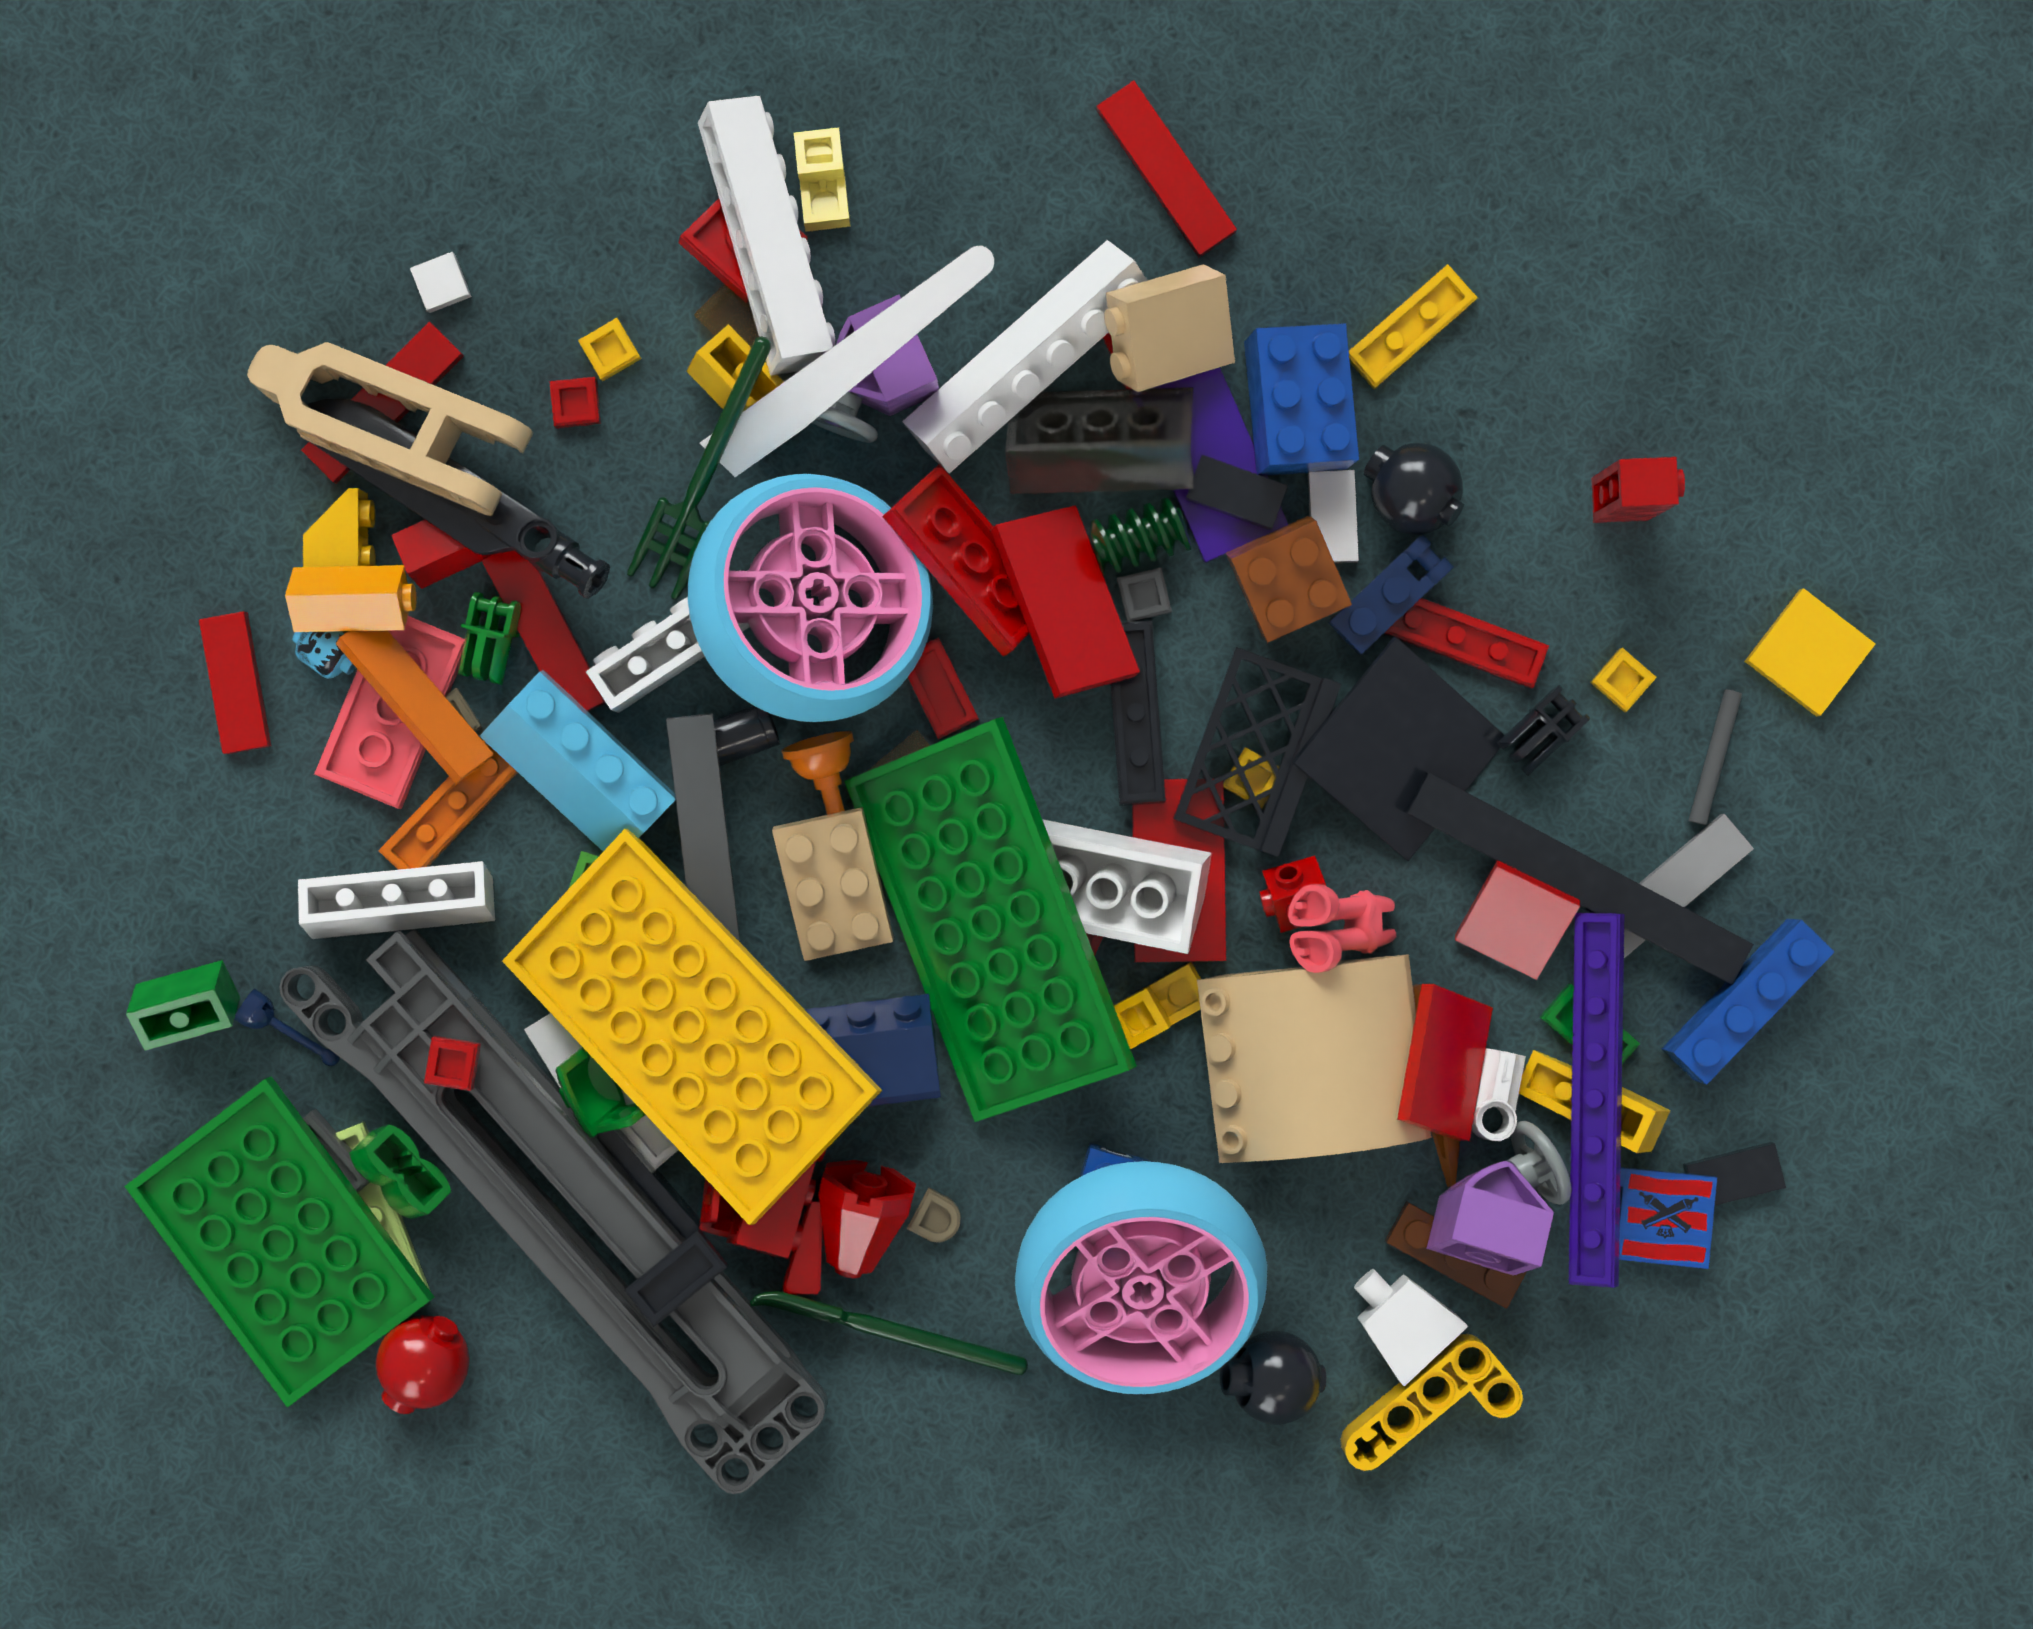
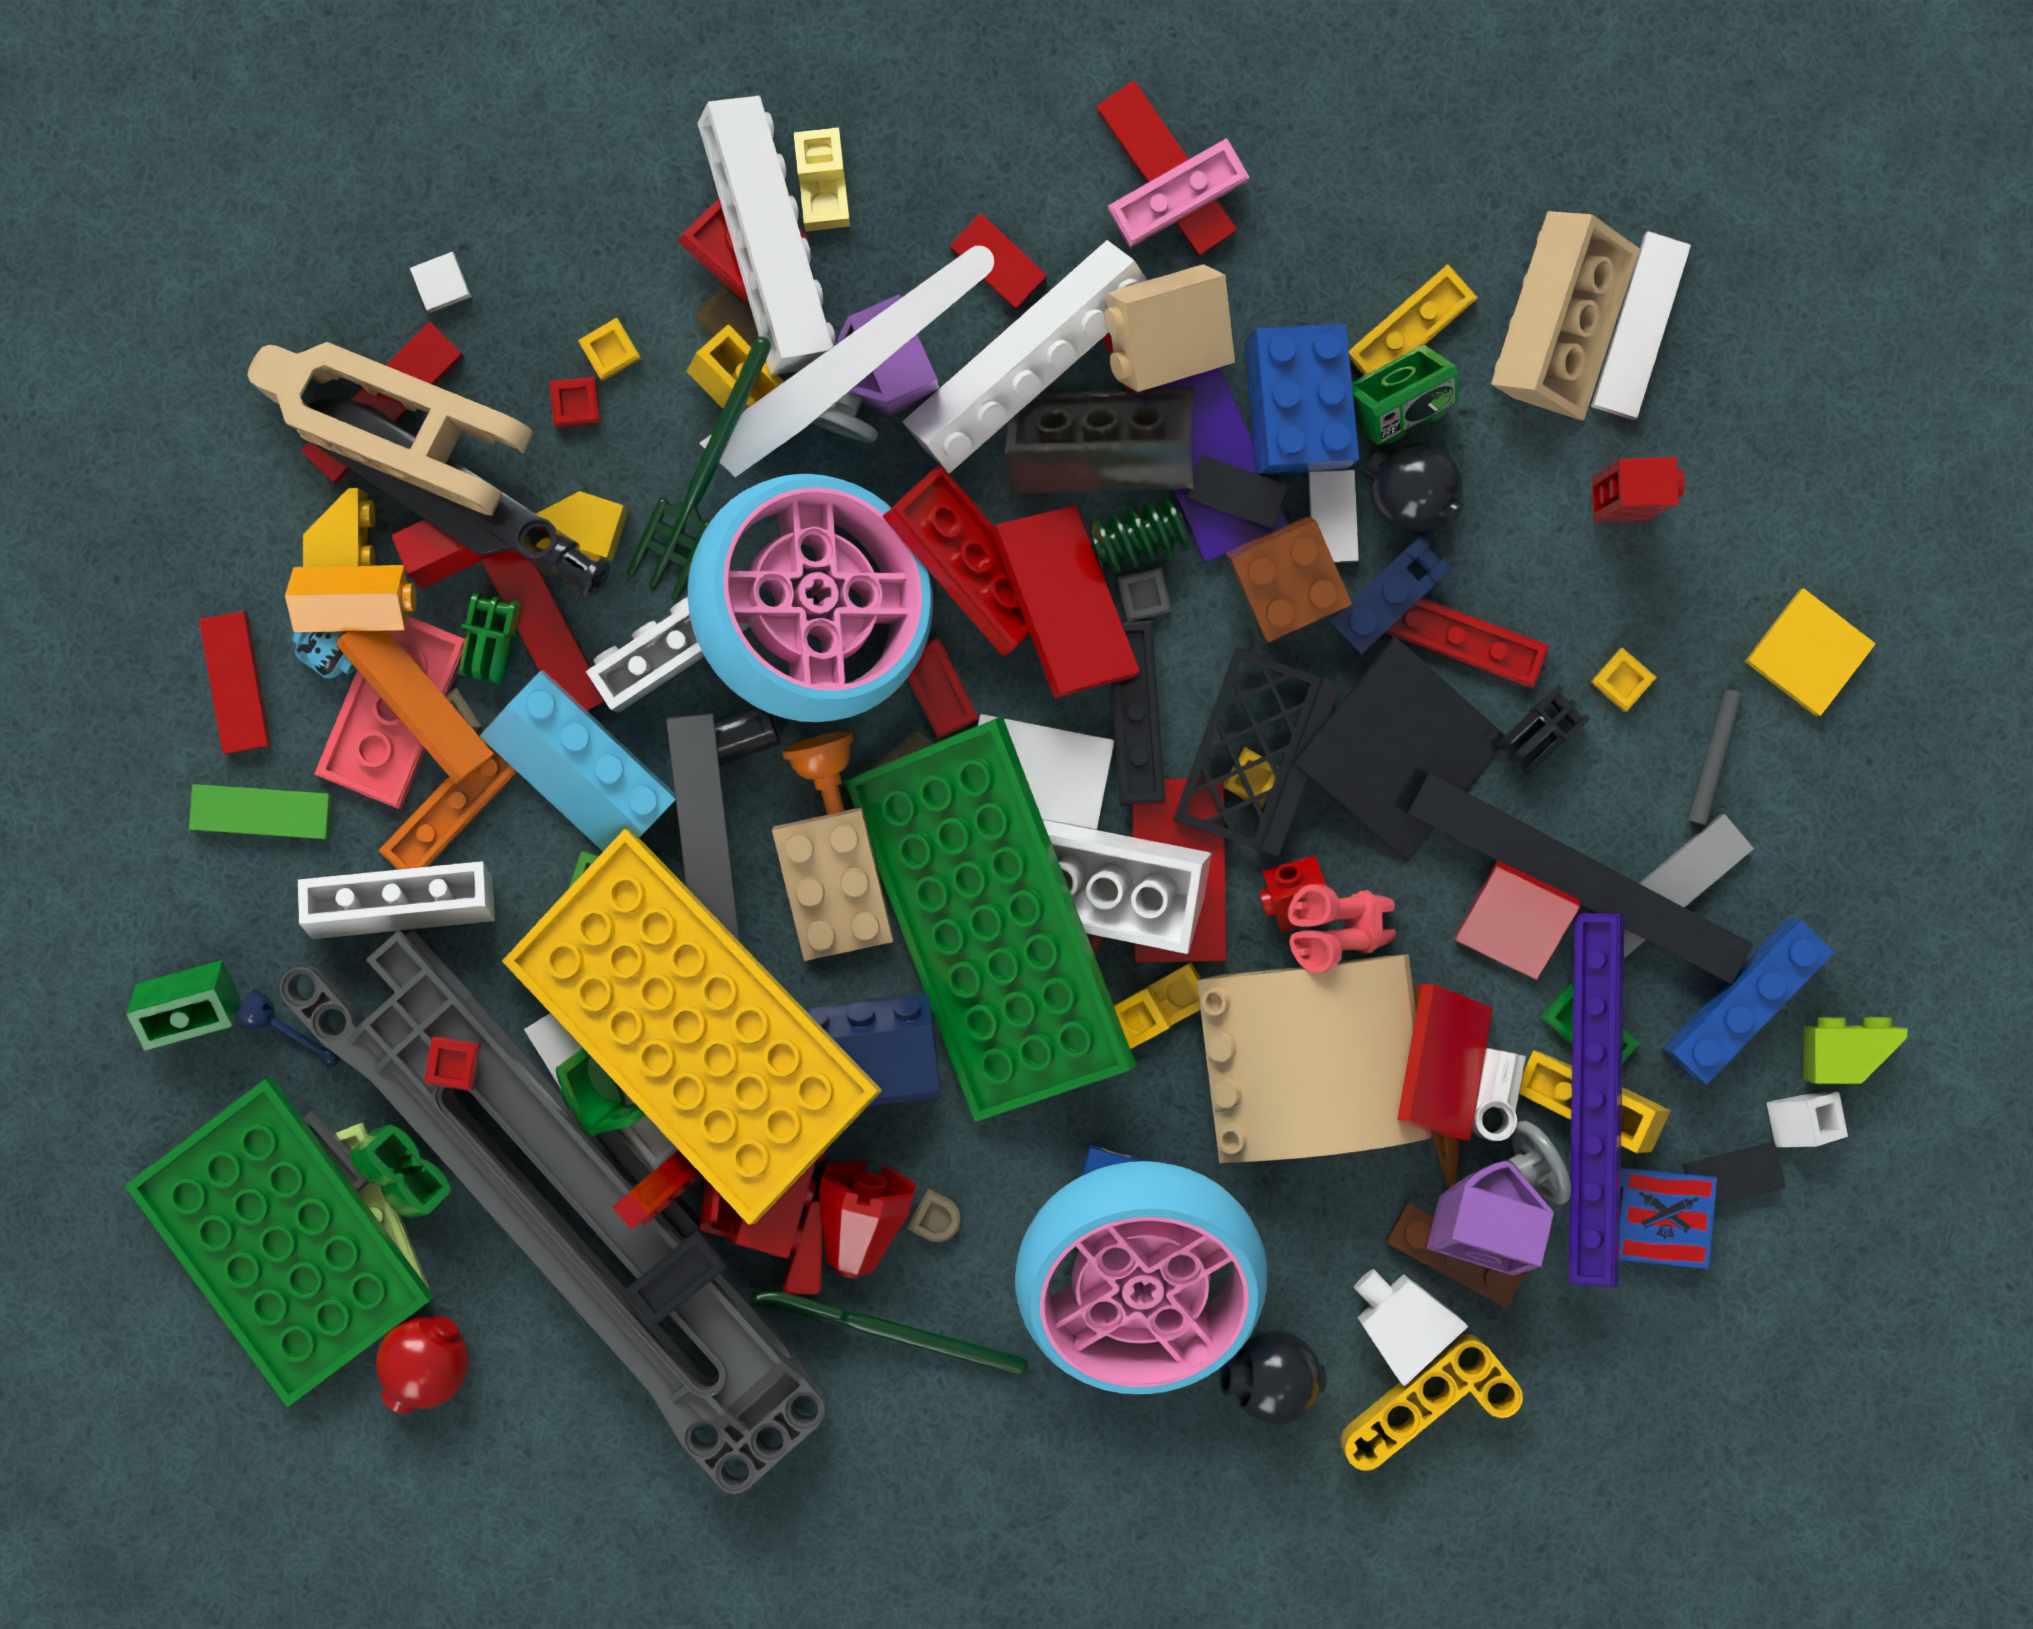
(260, 811): none -> bright green tile
(590, 522): none -> yellow slope
(655, 1190): none -> red piece
(1013, 273): none -> red tile
(1063, 770): none -> white tile
(1178, 193): none -> bright pink tile
(1404, 394): none -> green slope
(1566, 314): none -> tan slope
(1640, 325): none -> white tile
(1807, 1120): none -> white brick
(1848, 1053): none -> lime slope

